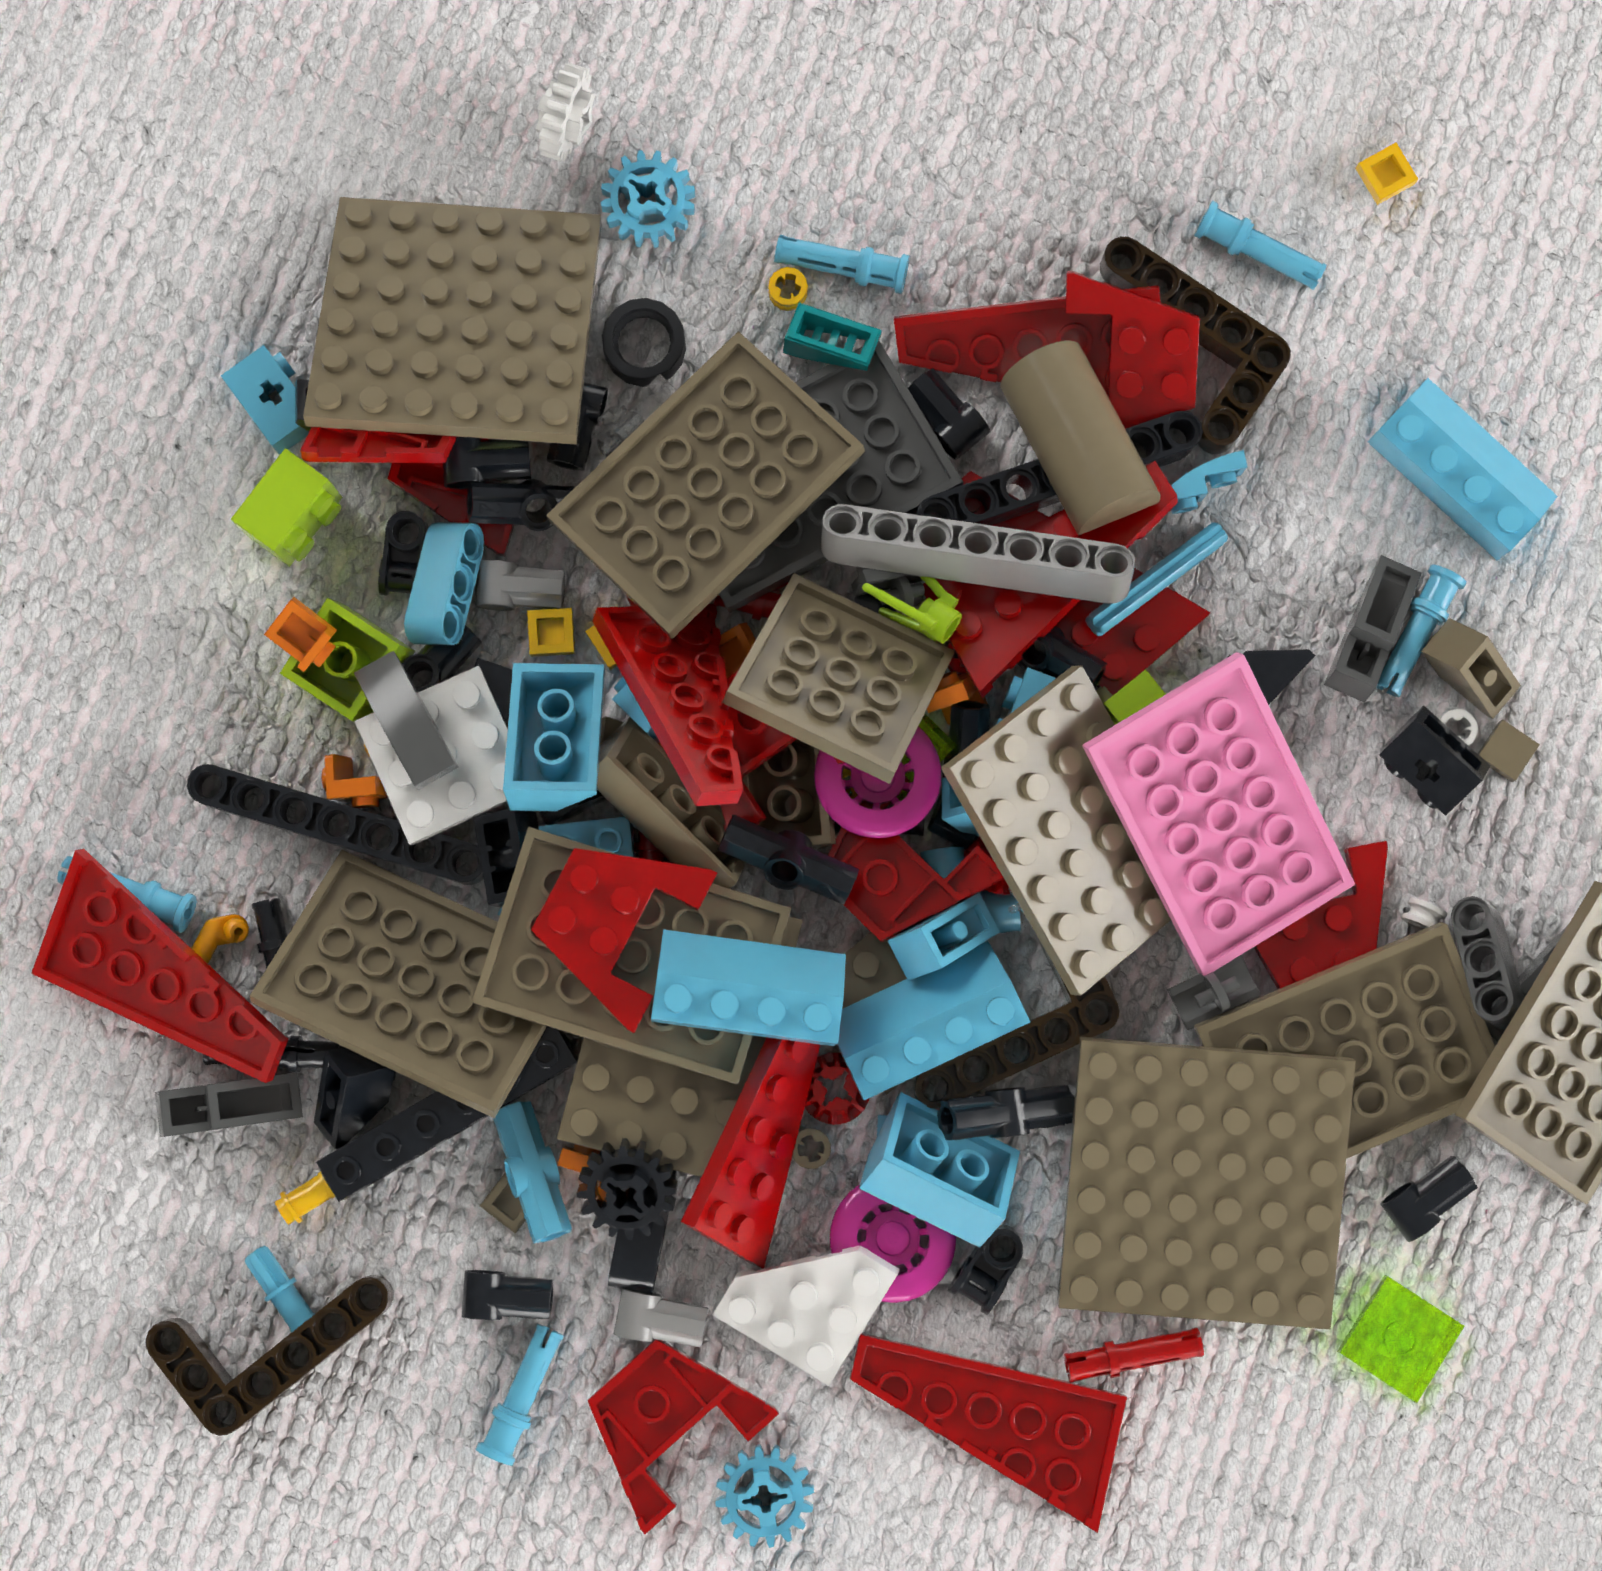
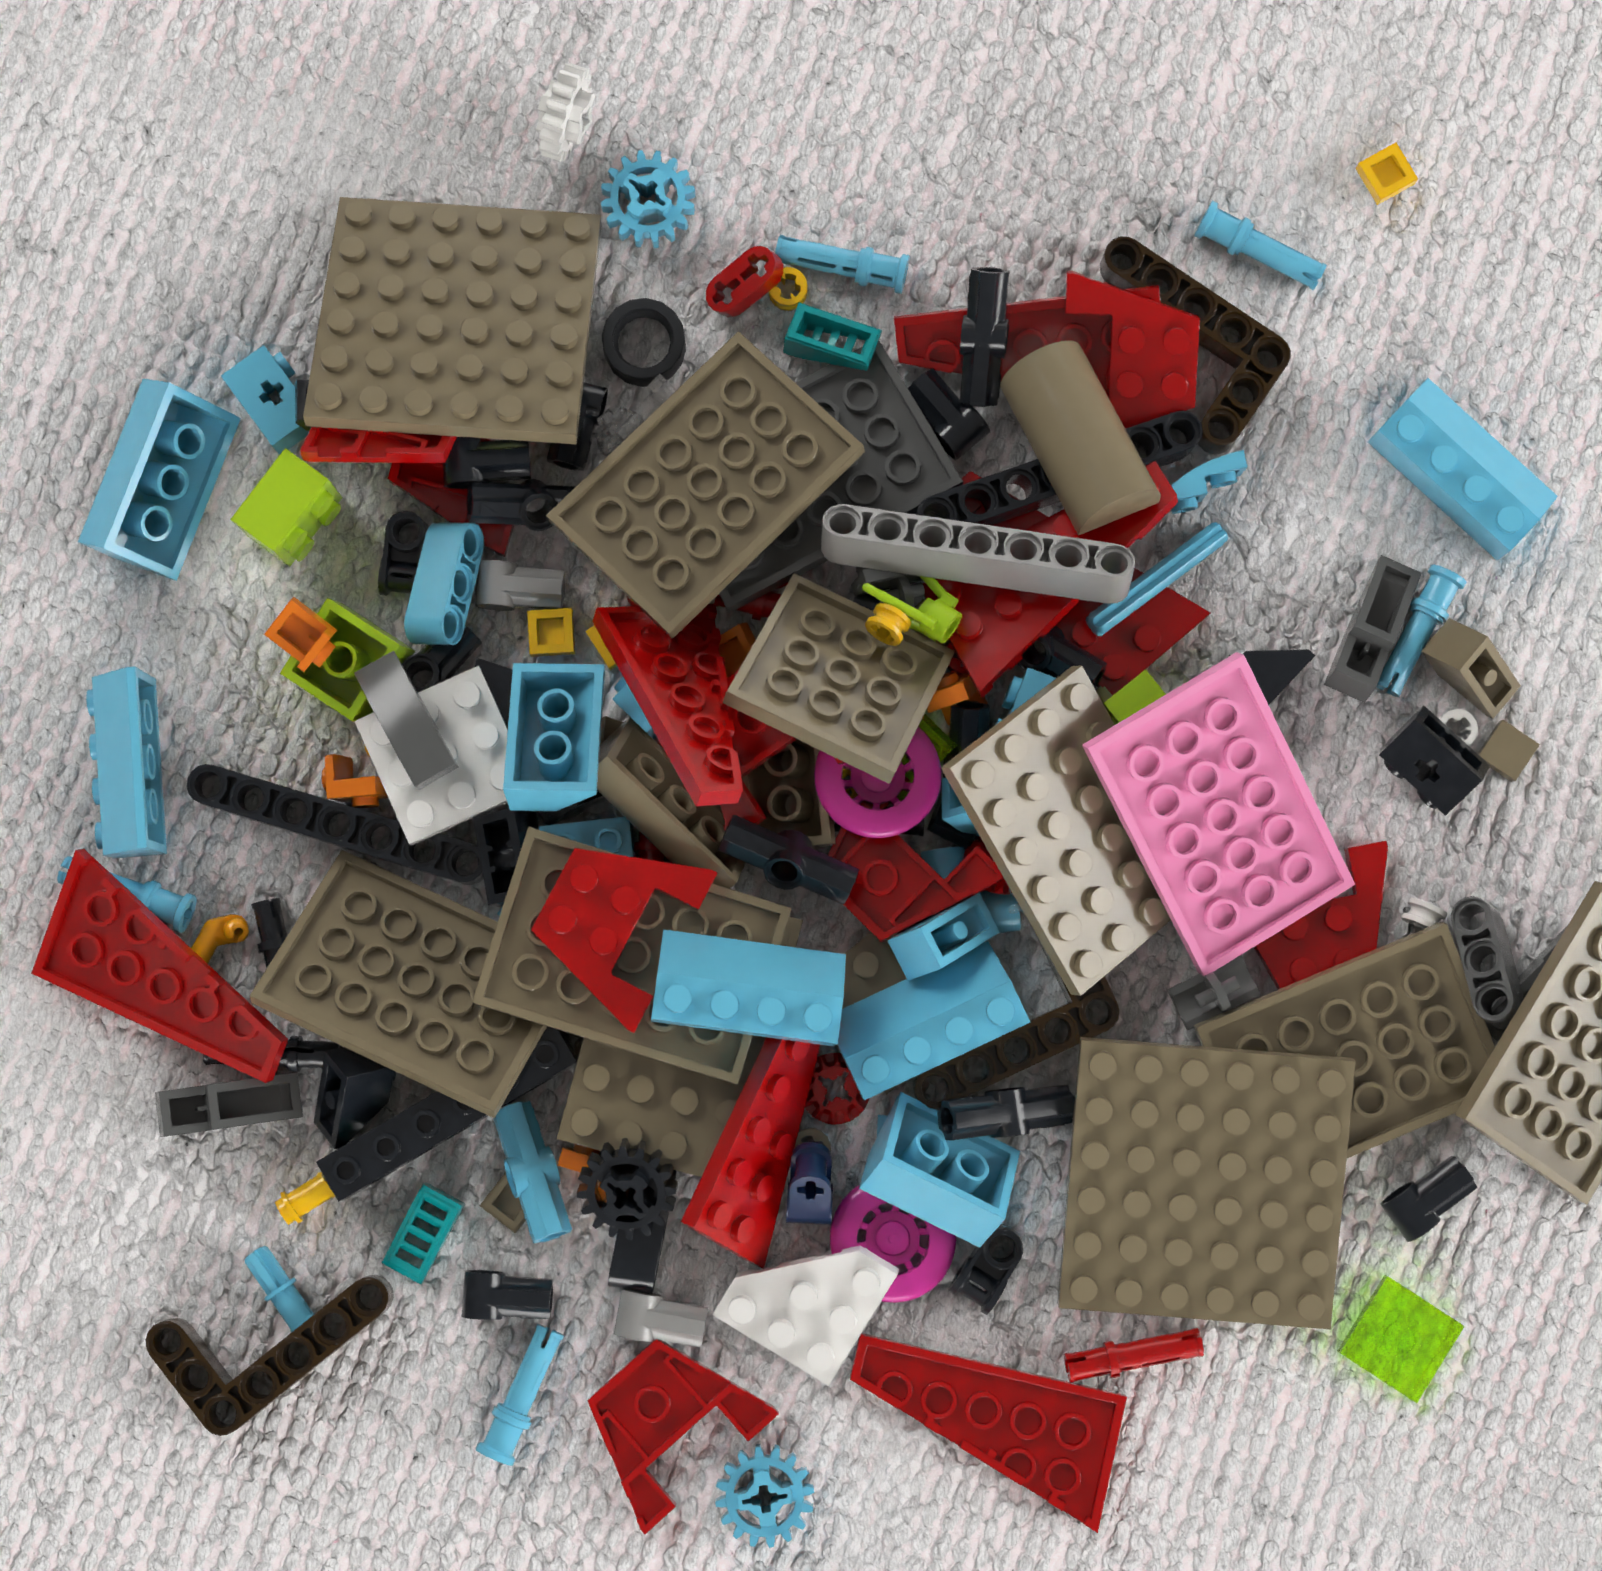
(127, 764): none -> medium azure slope
(159, 478): none -> medium azure slope
(440, 1199): none -> teal slope
(744, 281): none -> red beam
(810, 1185): none -> dark blue piece
(888, 624): none -> yellow bush
(984, 336): none -> black piece

